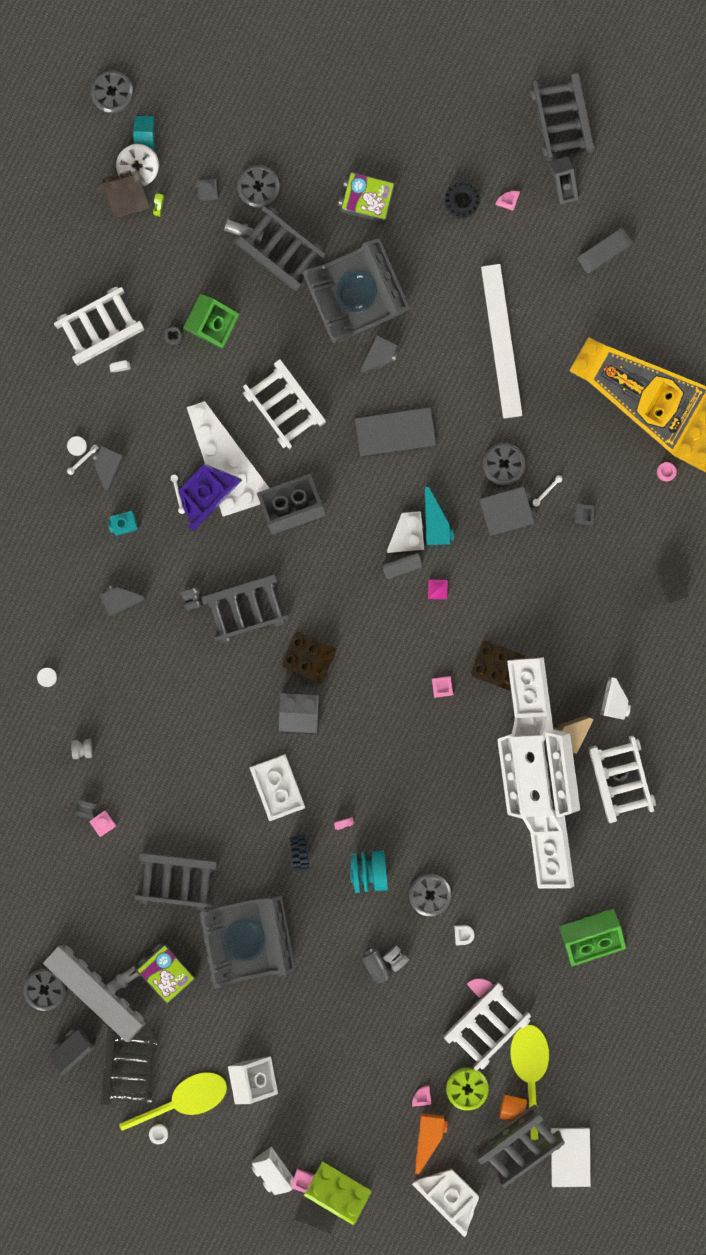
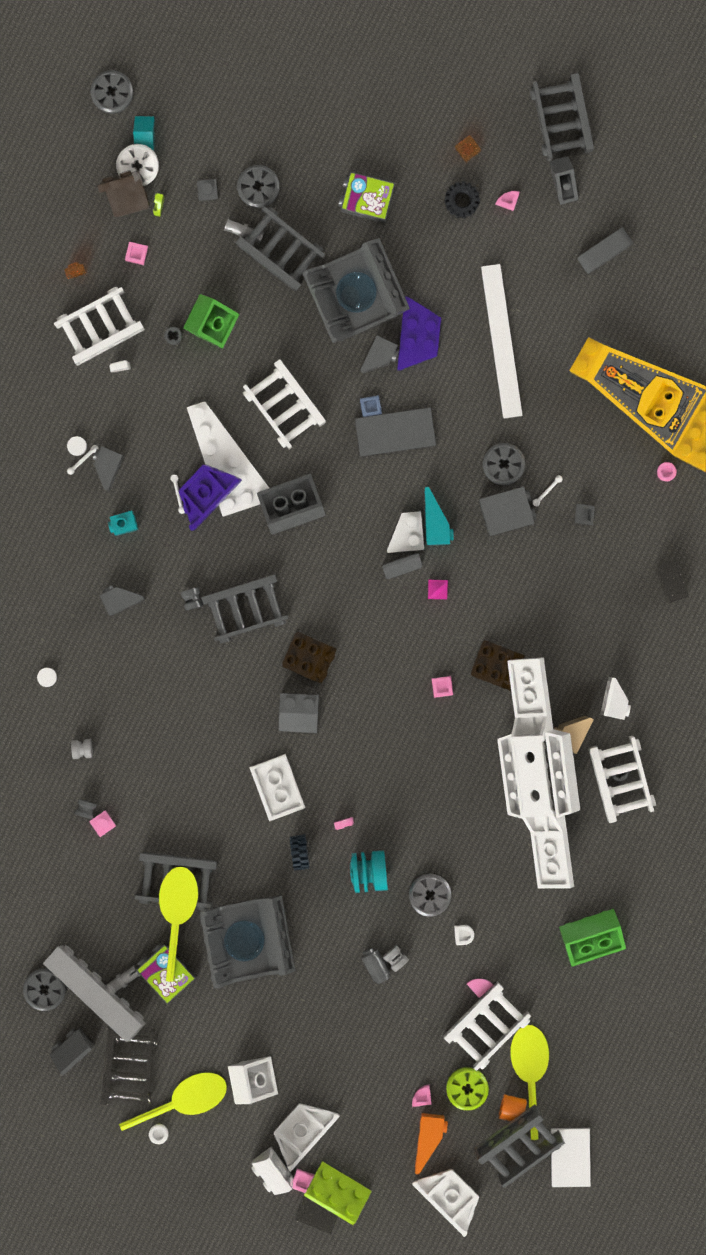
(75, 270): none -> clear orange plate
(136, 253): none -> bright pink tile
(177, 903): none -> neon yellow piece
(302, 1131): none -> white wing
(370, 406): none -> sand blue tile
(418, 335): none -> dark purple wing
(467, 148): none -> clear orange plate

